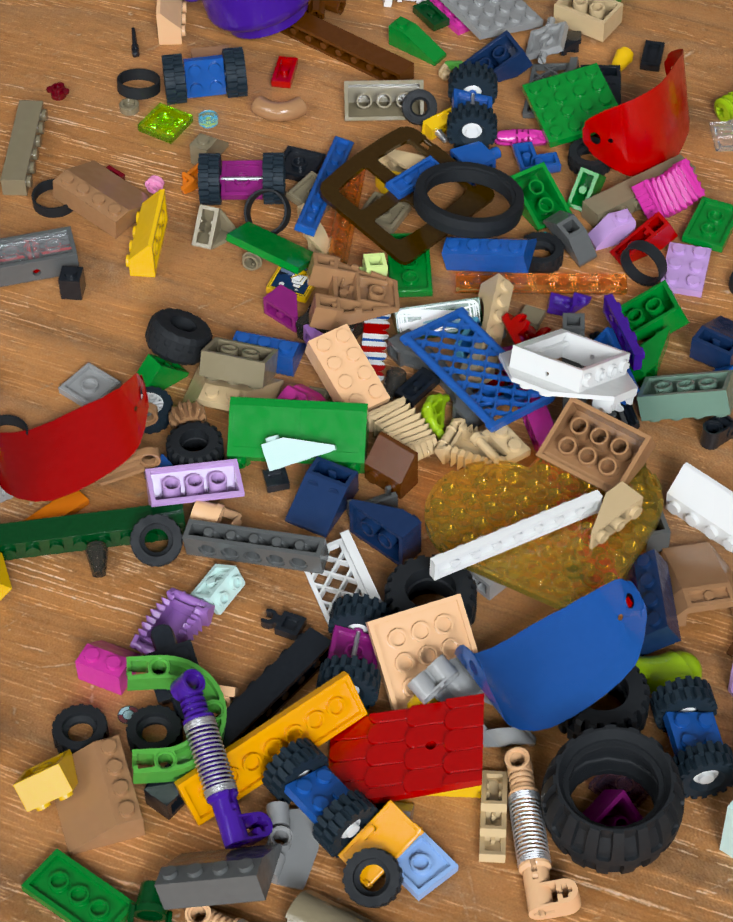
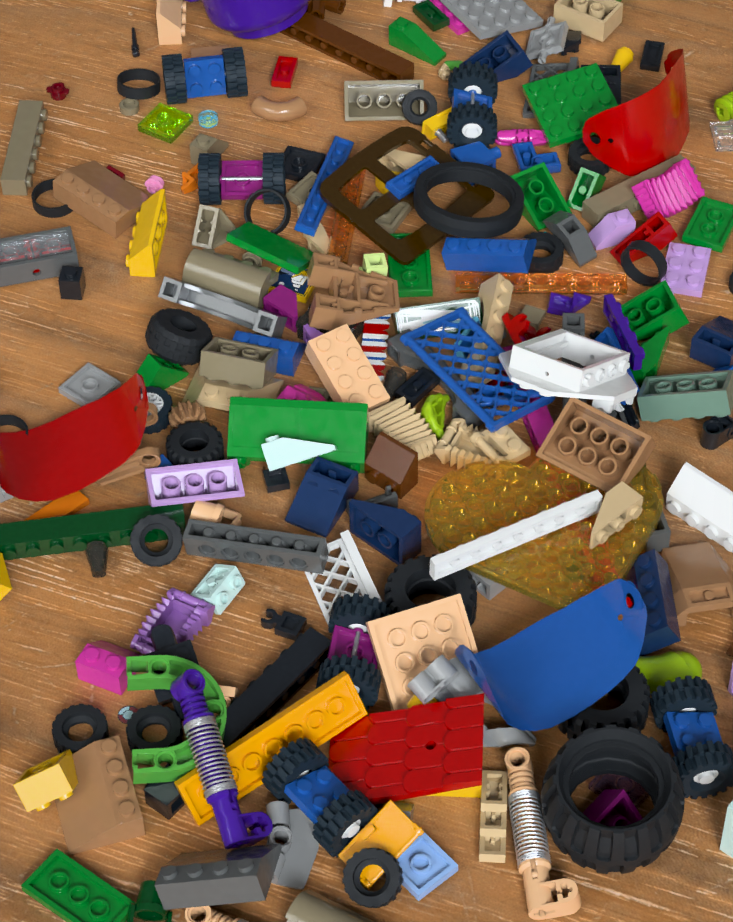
(222, 306): none -> arch
(229, 276): none -> dark tan brick

